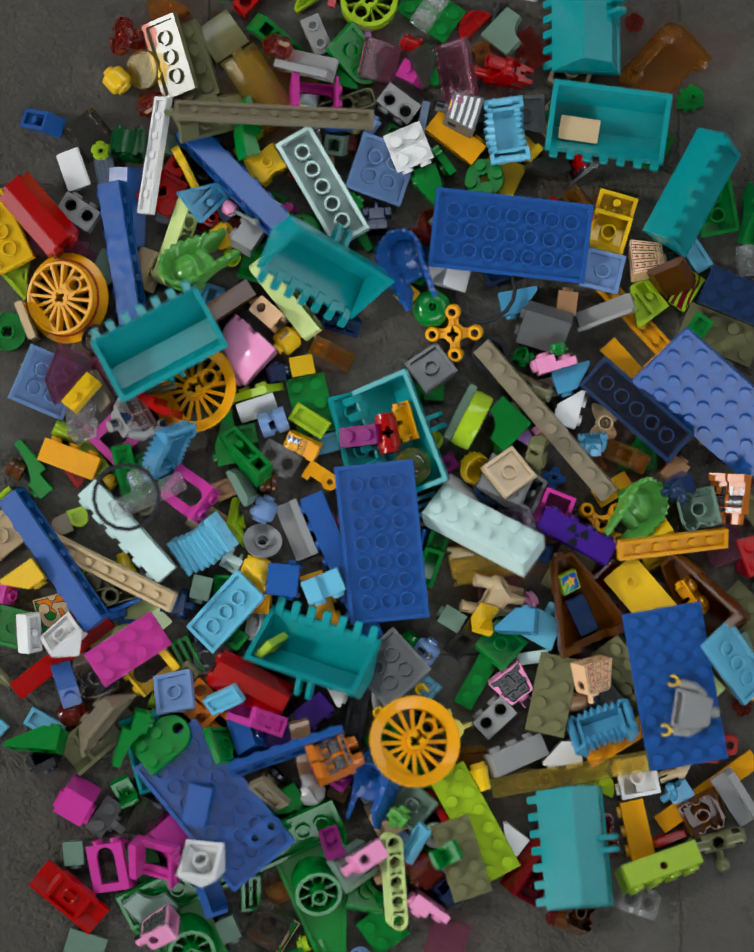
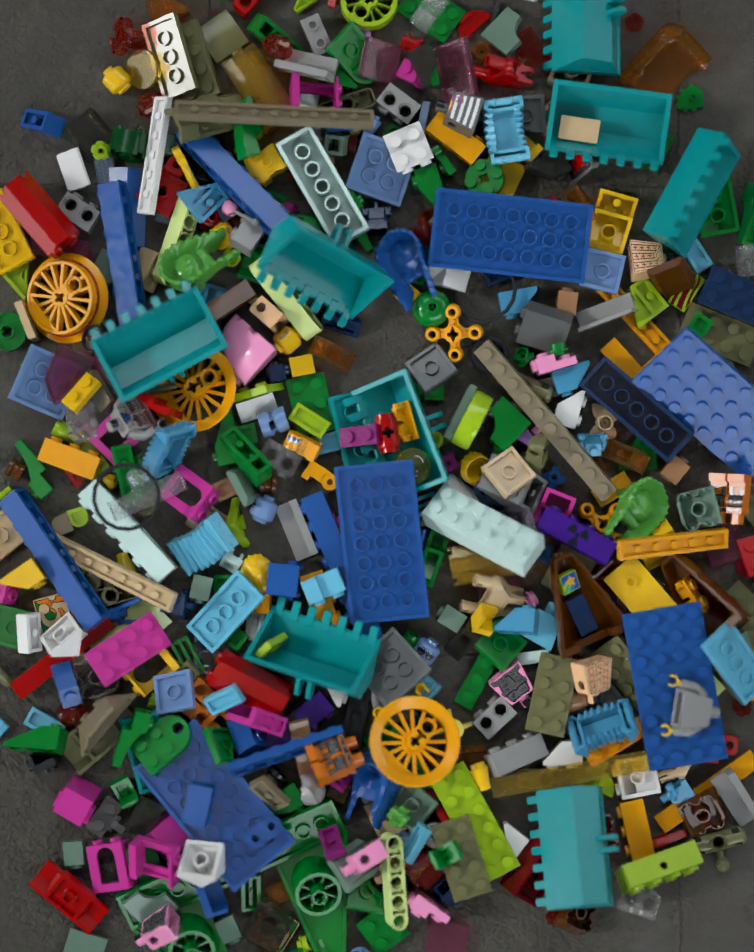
(262, 534): light grey dish -> none
(678, 485): dark blue piece -> none

